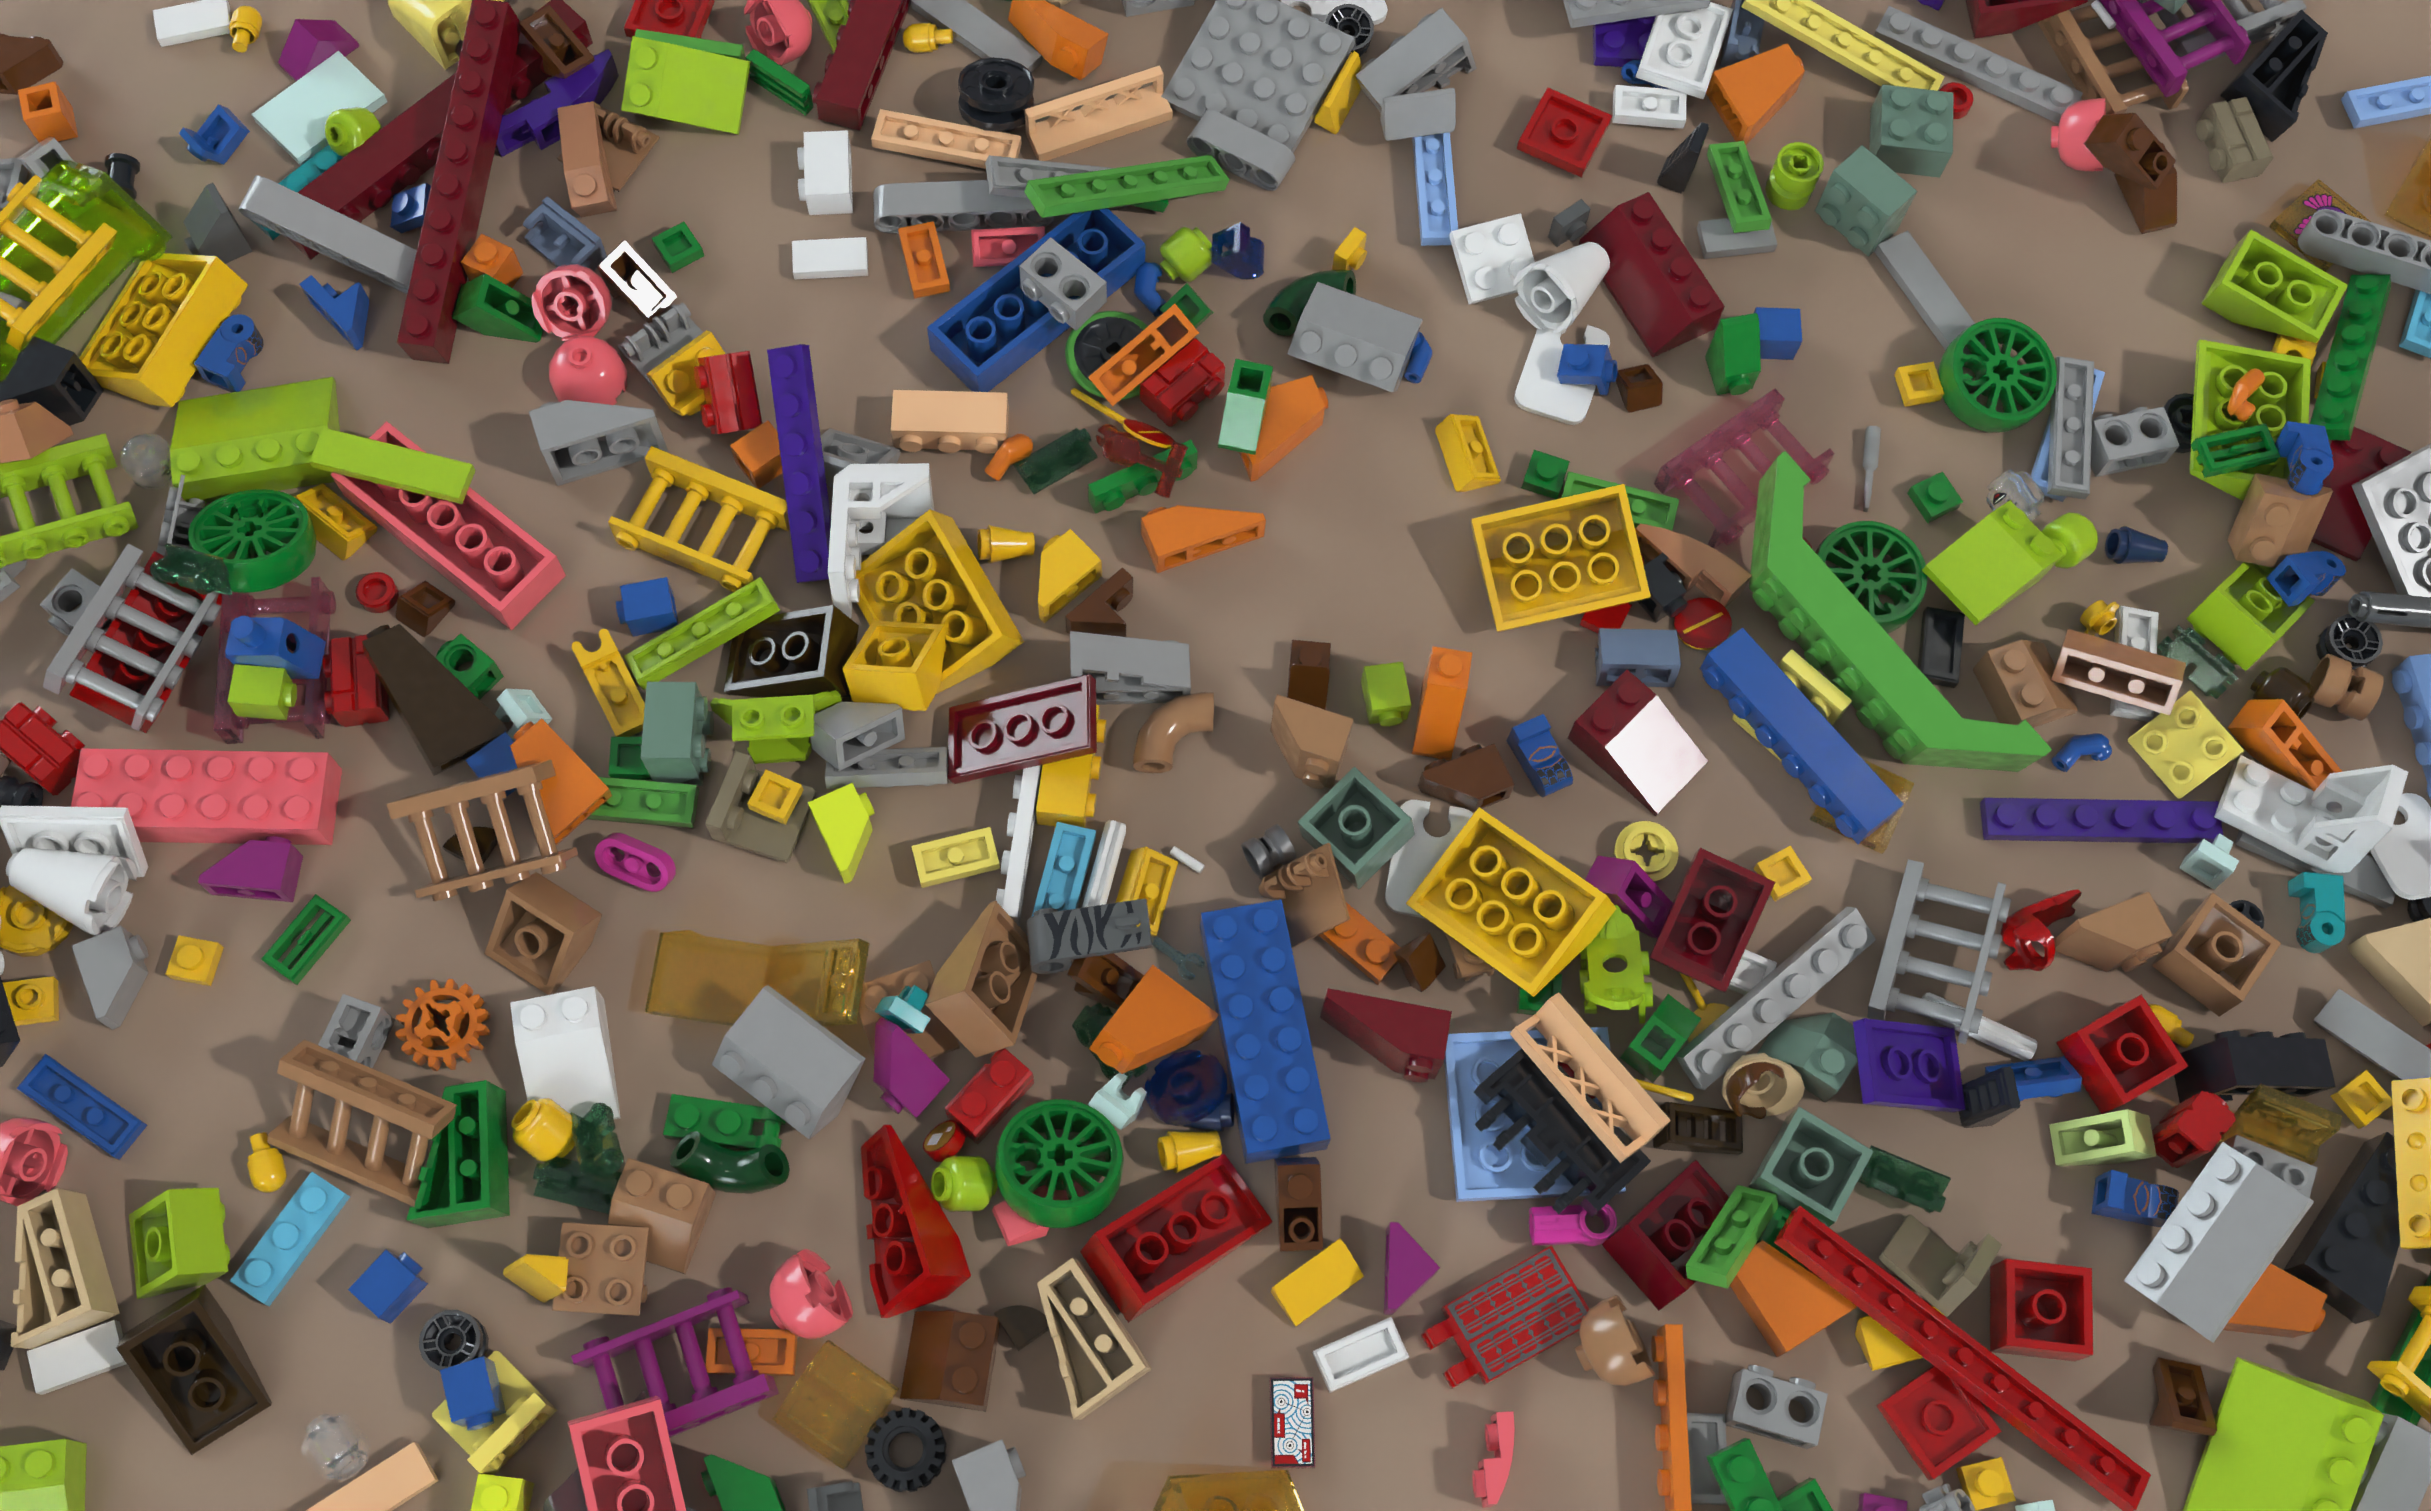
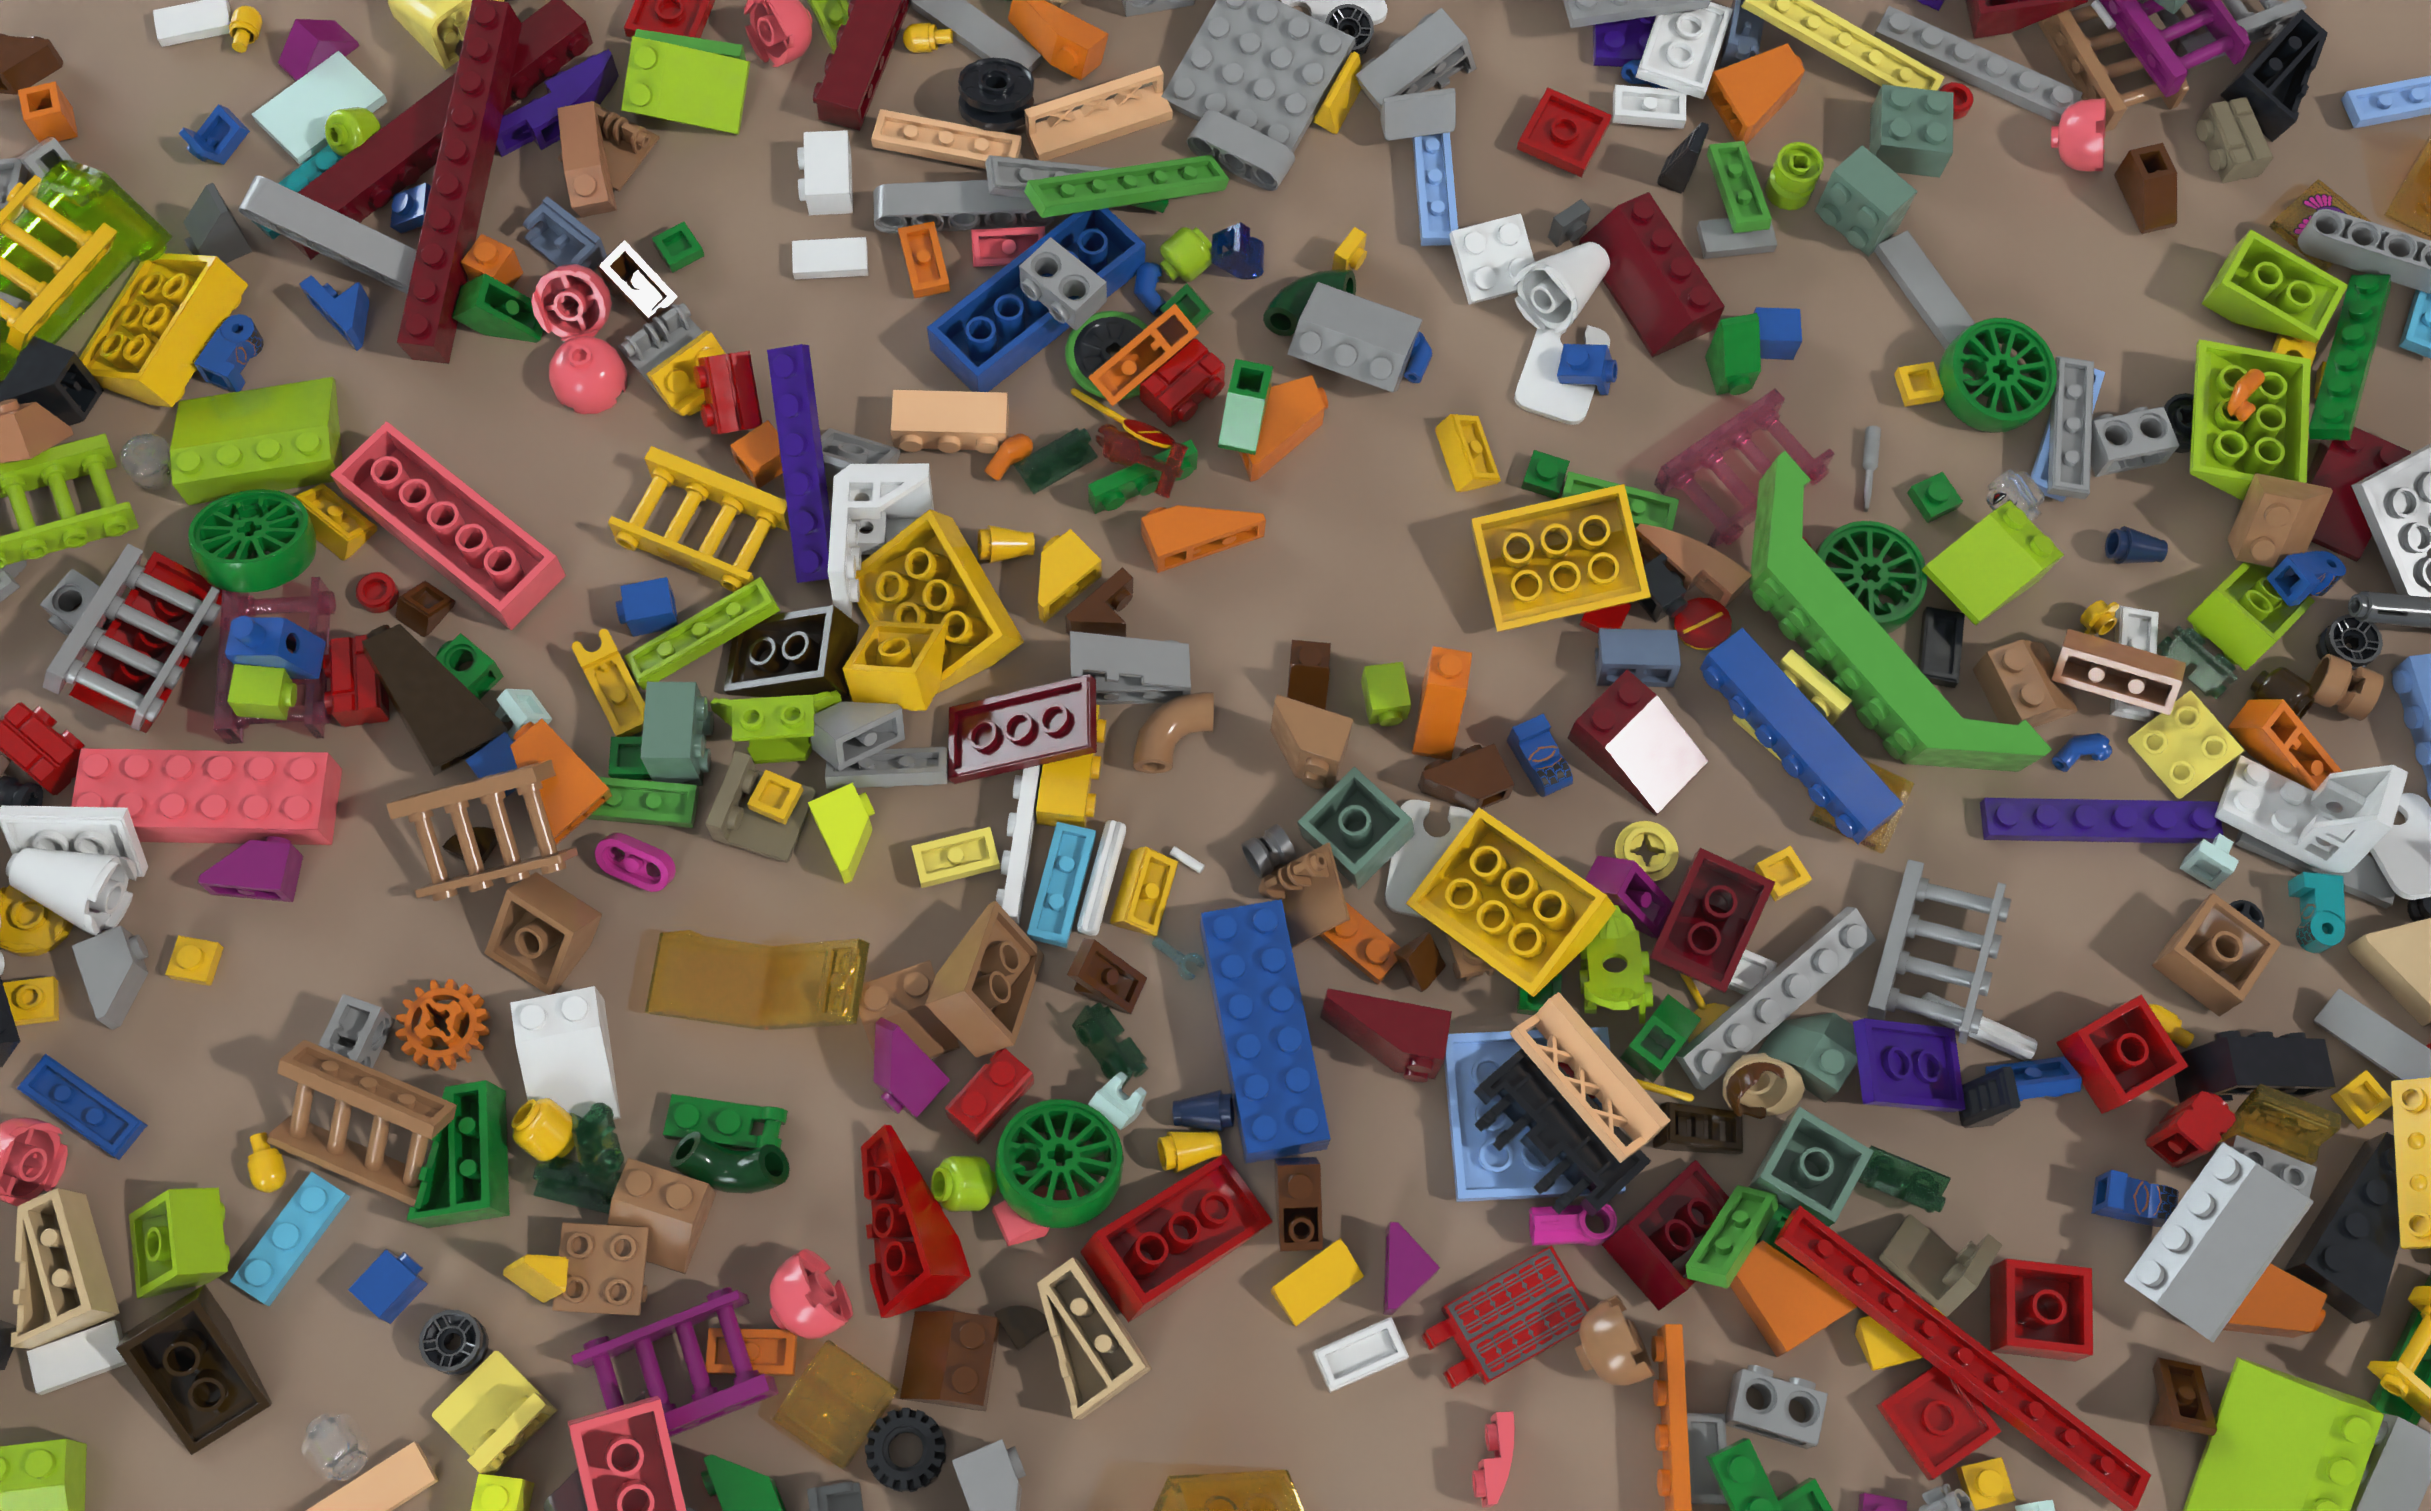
(122, 170): black bush -> none
(178, 518): light grey hinge -> none
(192, 570): clear green hinge -> none
(316, 950): green tile -> none
(392, 465): lime tile -> none
(473, 1393): blue brick -> none
(556, 43): reddish brown slope -> none
(593, 437): light grey slope -> none
(780, 82): green tile -> none
(789, 1062): light grey slope -> none
(905, 1009): teal tile -> none
(944, 1141): tile -> none
(1086, 932): dark grey door -> none
(1152, 1023): orange slope -> none
(1186, 1087): clear blue tile -> none
(1292, 1422): tile -> none
(1639, 387): reddish brown slope -> none
(2031, 925): red hair -> none
(2073, 537): lime head -> none
(2103, 1139): yellowish green slope -> none
(2116, 935): medium nougat slope -> none
(2130, 149): reddish brown slope -> none
(2207, 458): green tile -> none
(2307, 456): blue leg -> none

